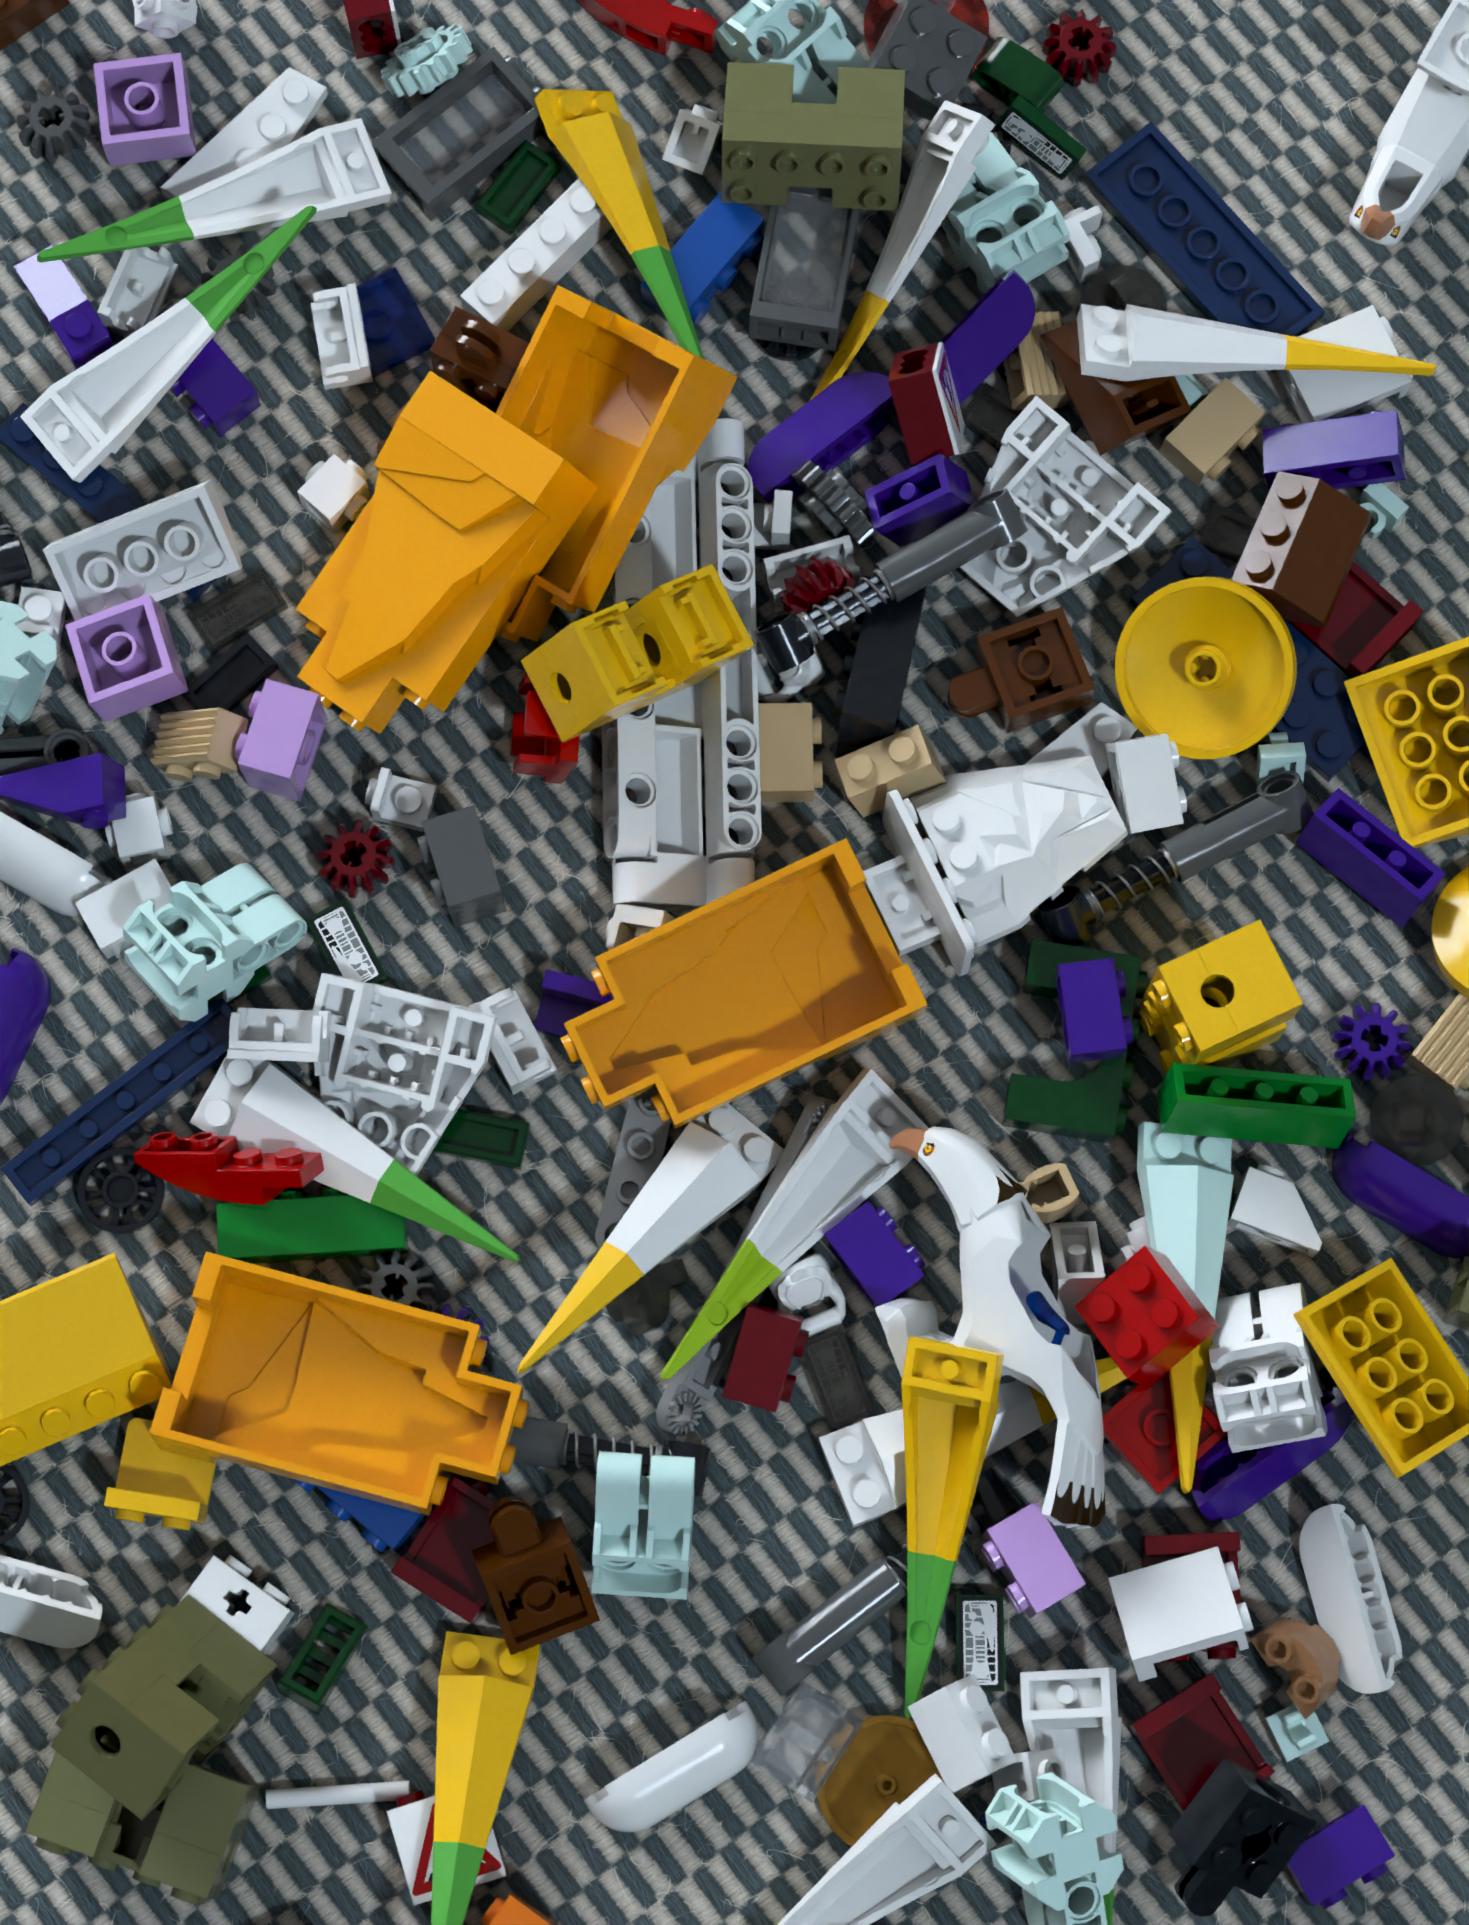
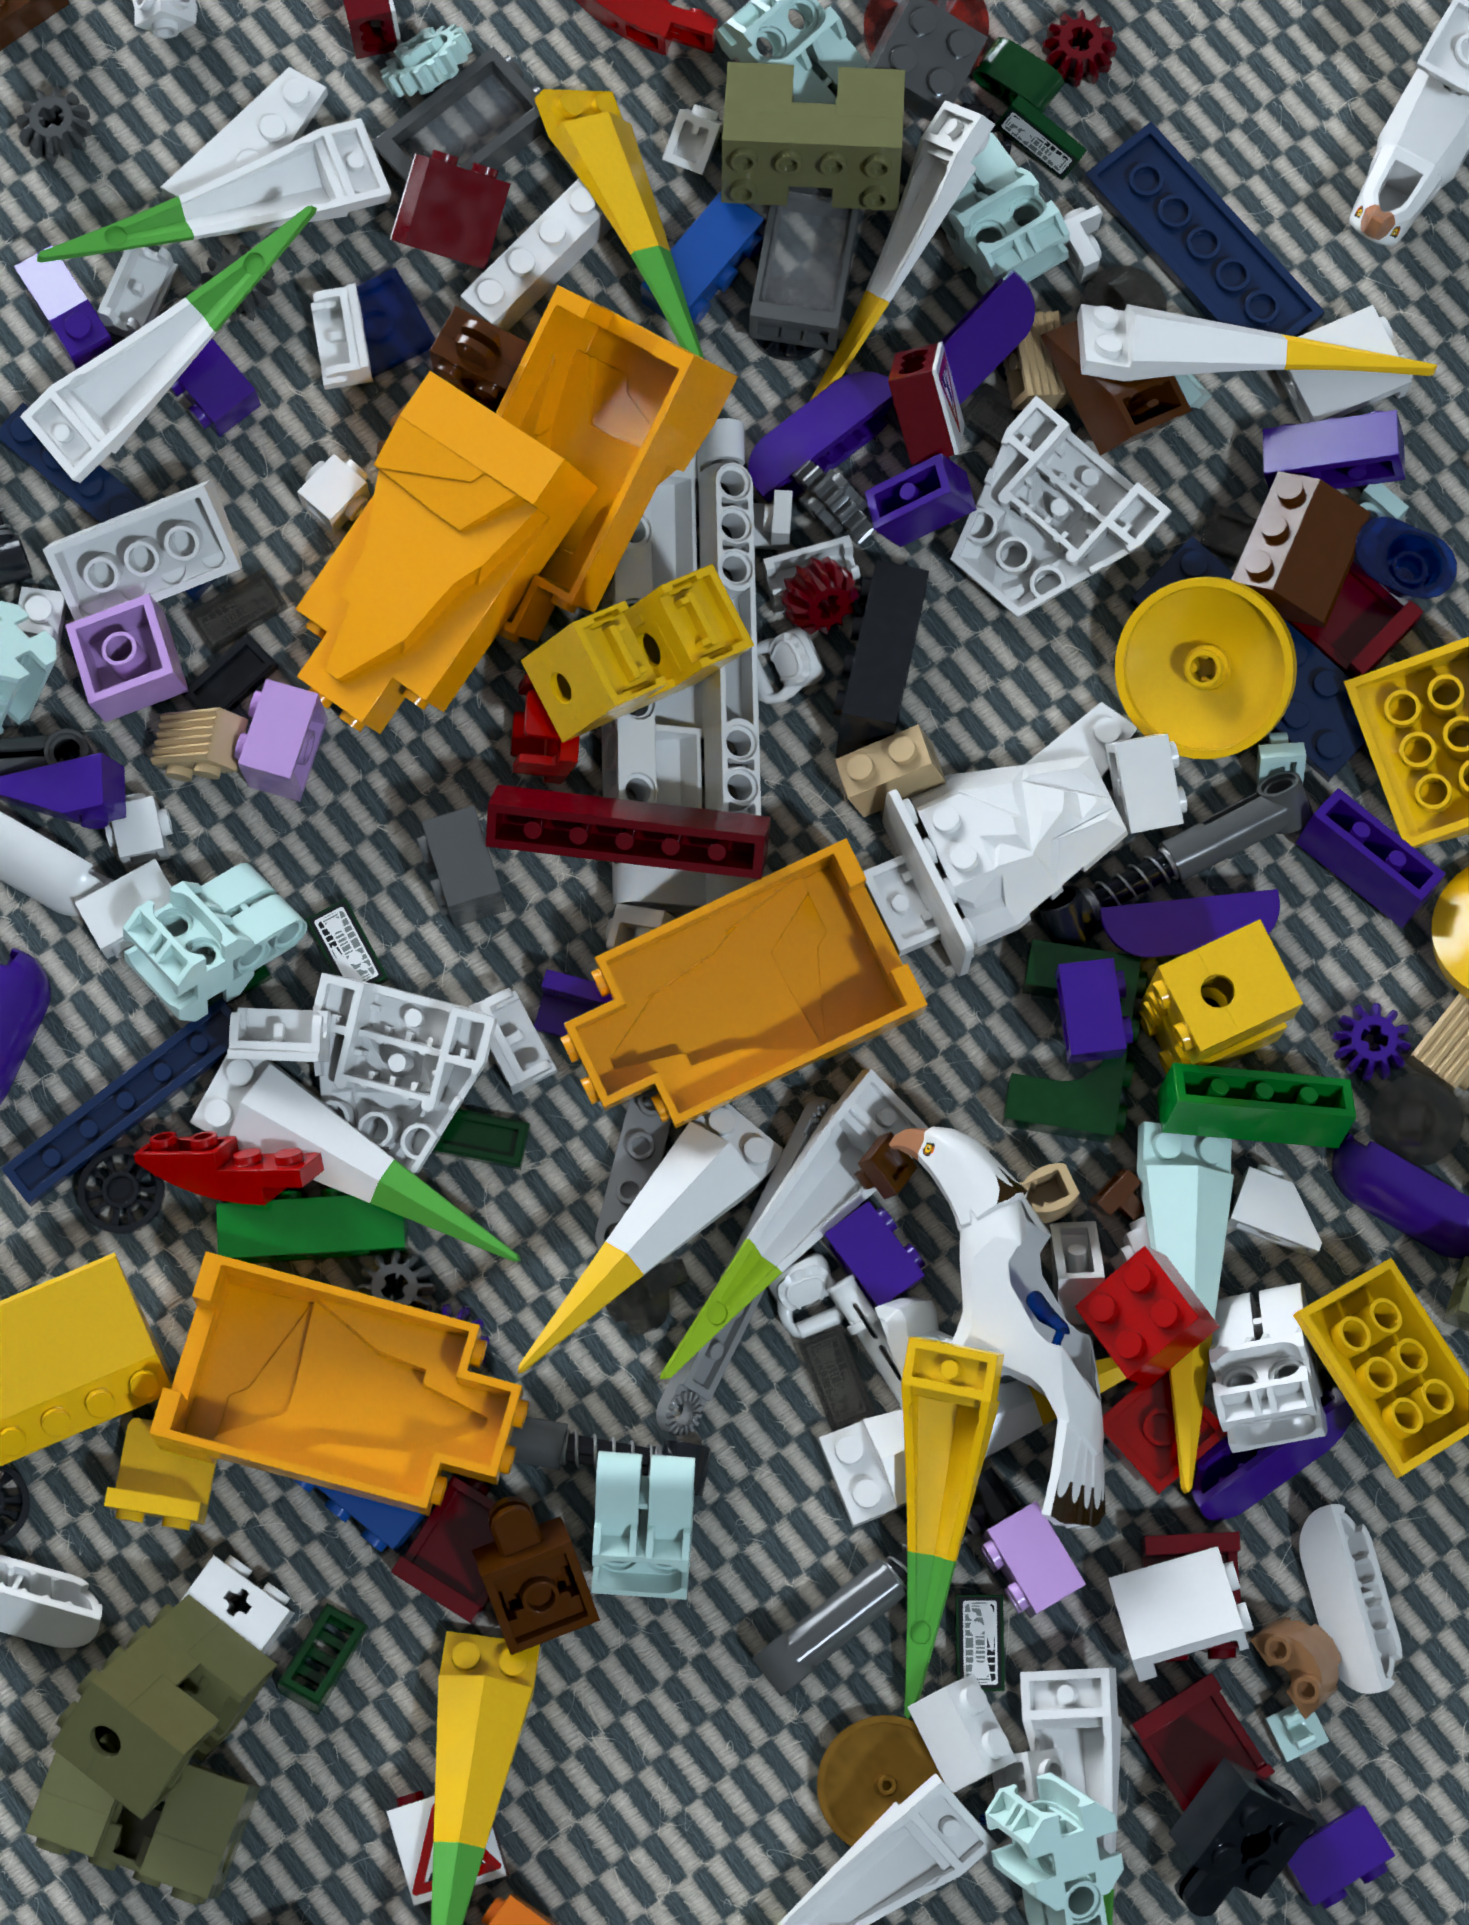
(145, 109): lavender brick -> none
(336, 1794): white bar -> none
(340, 867): dark red gear -> none
(400, 800): white bracket -> none
(450, 209): none -> dark red piece
(518, 187): dark green tile -> none
(628, 831): none -> dark red brick
(678, 1773): white brick -> none
(764, 1357): dark red brick -> none
(787, 752): tan brick -> none
(806, 1741): clear brick -> none
(846, 1294): none -> white pin
(885, 1168): none -> reddish brown tile
(984, 527): piece -> none
(1024, 673): reddish brown brick -> none
(1119, 1196): none -> reddish brown tile
(1186, 924): none -> dark purple brick
(1212, 433): tan brick -> none
(1405, 558): none -> clear blue piece

